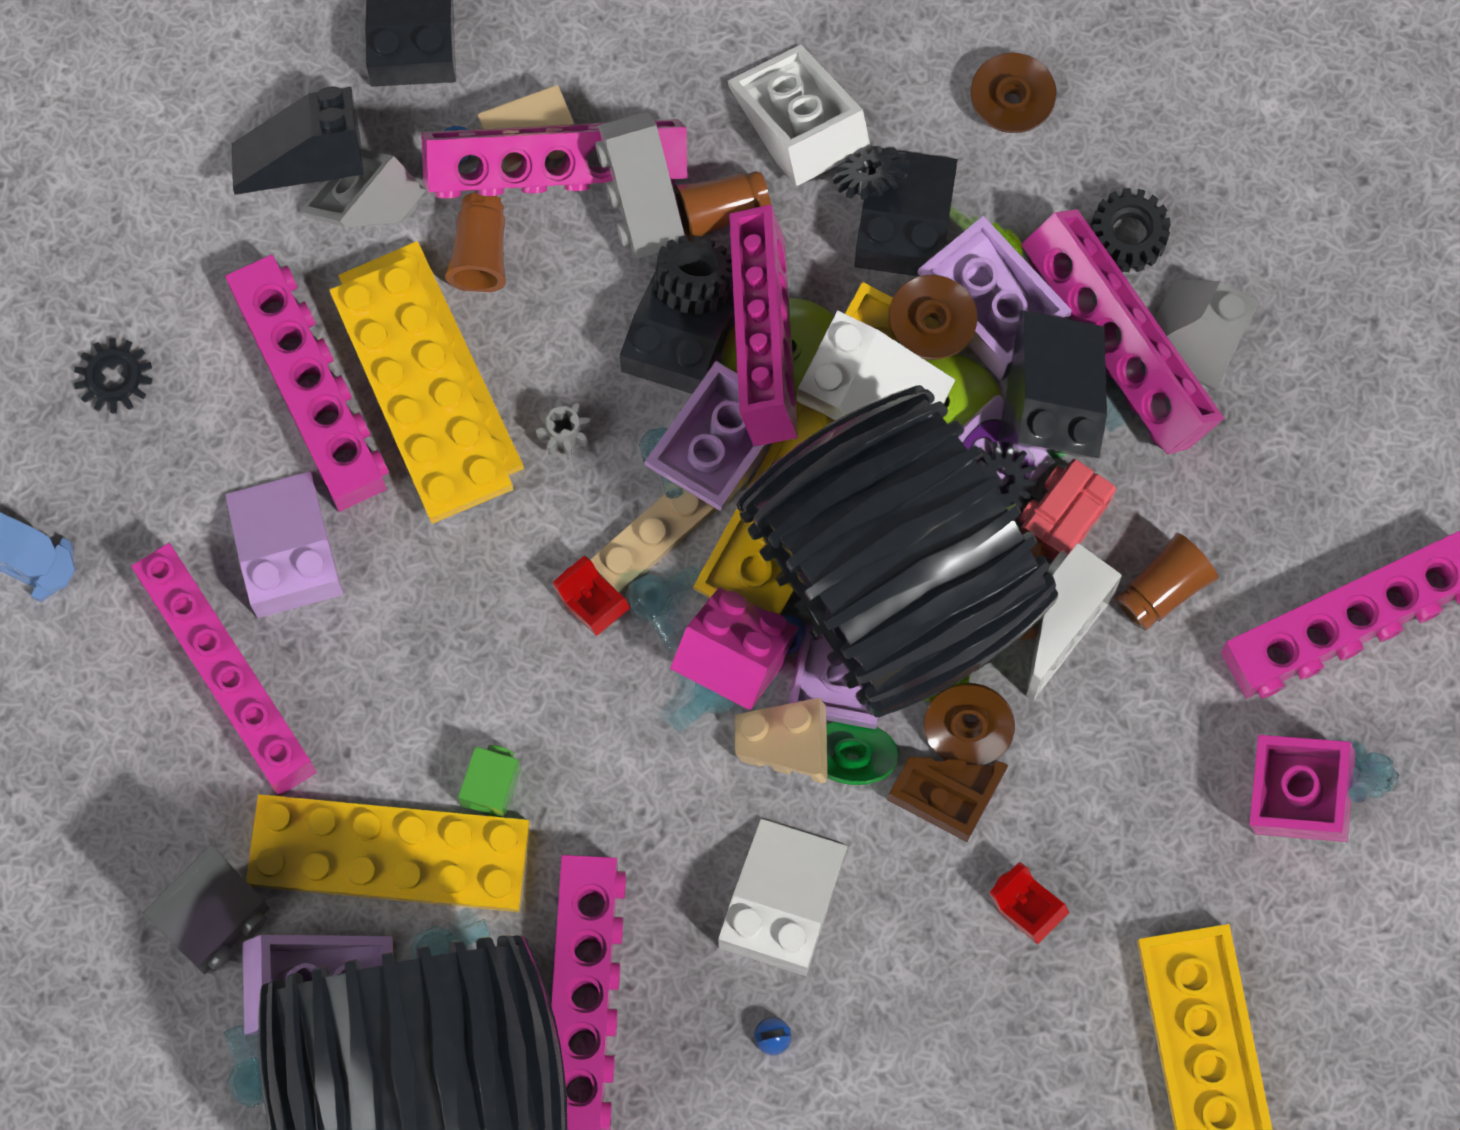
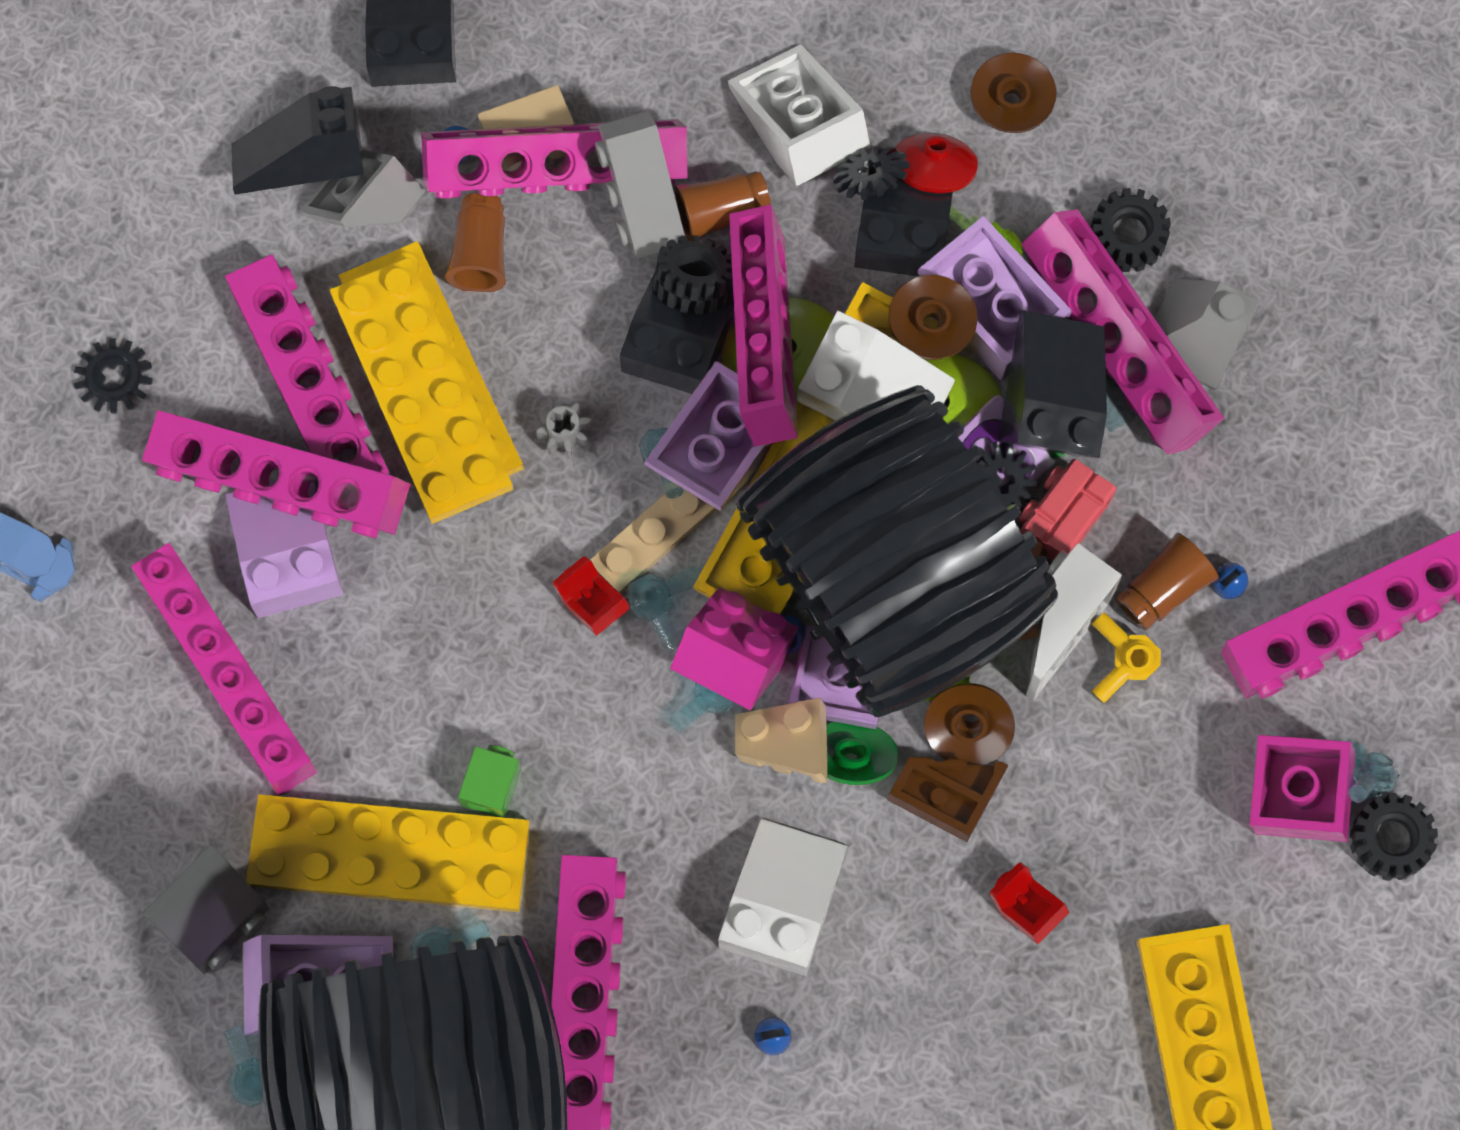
(176, 438): none -> dark pink brick
(938, 162): none -> red dish
(1134, 657): none -> yellow piece
(1236, 587): none -> blue hinge
(1405, 813): none -> black tyre

